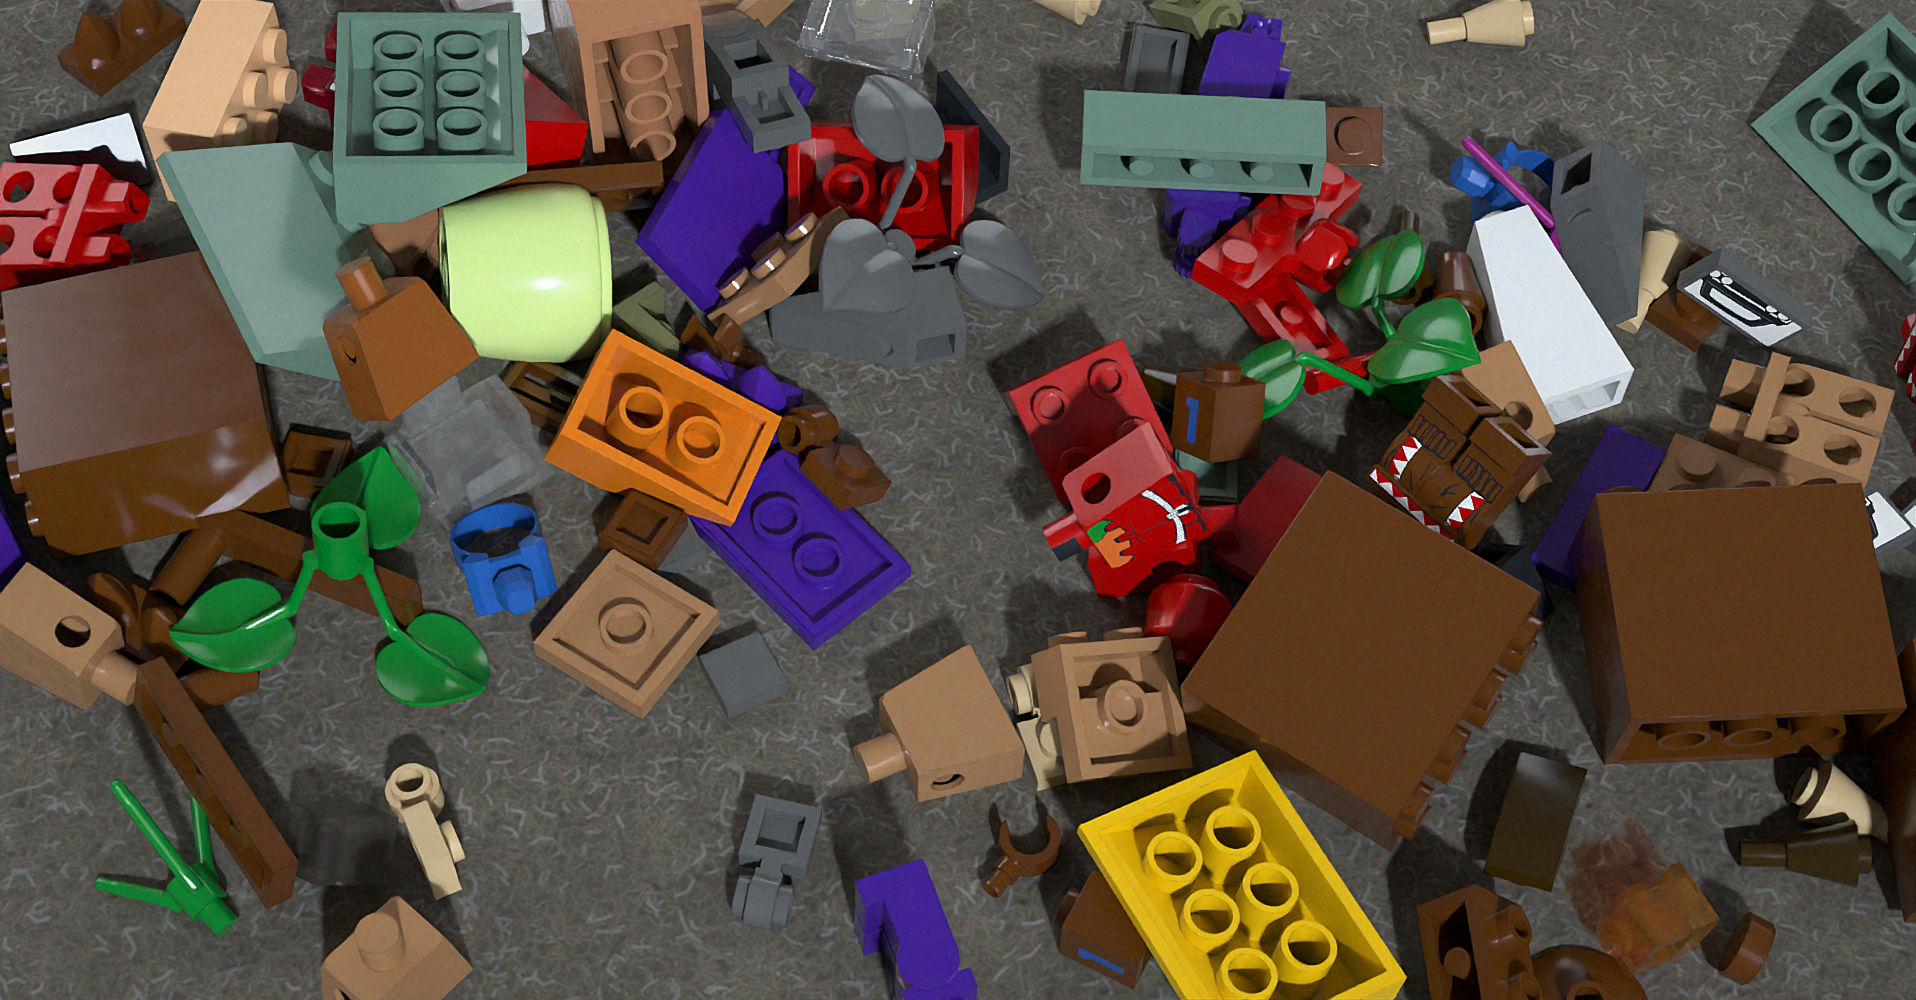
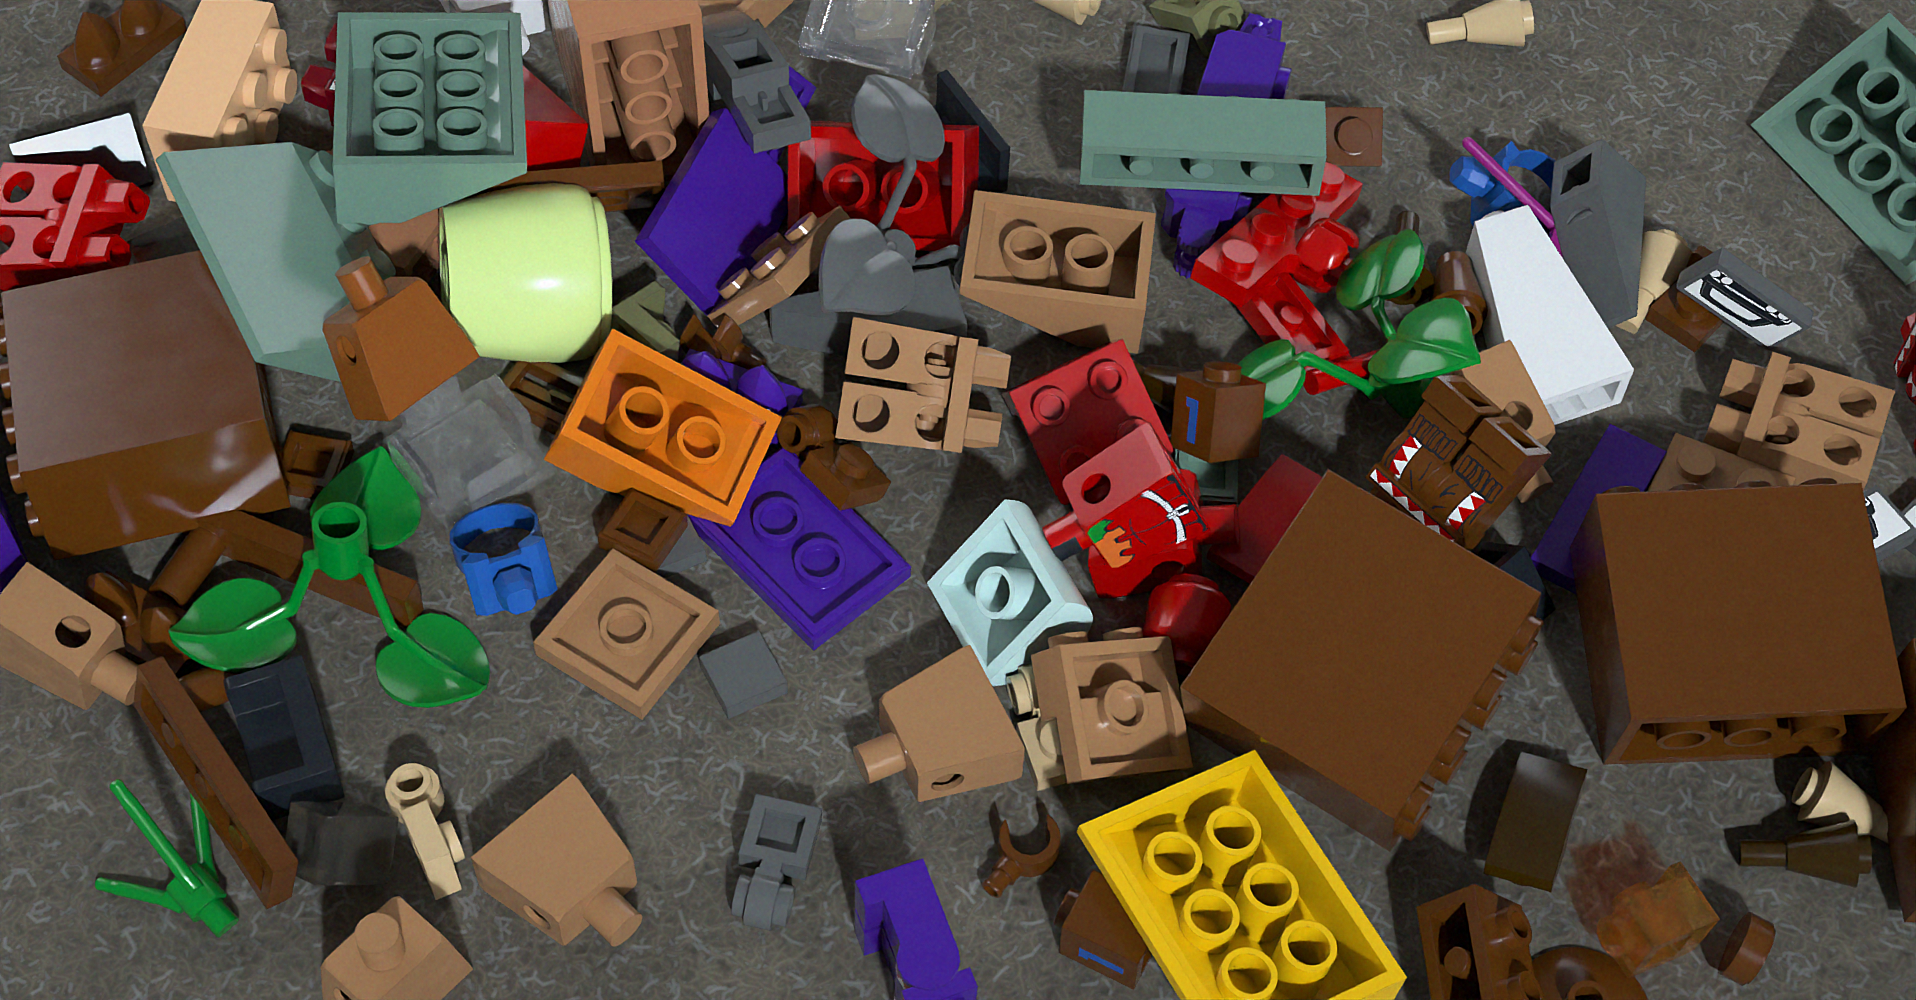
(283, 736): none -> black panel
(562, 868): none -> medium nougat torso
(937, 393): none -> medium nougat hips
(1008, 592): none -> light aqua brick
(1061, 266): none -> medium nougat slope

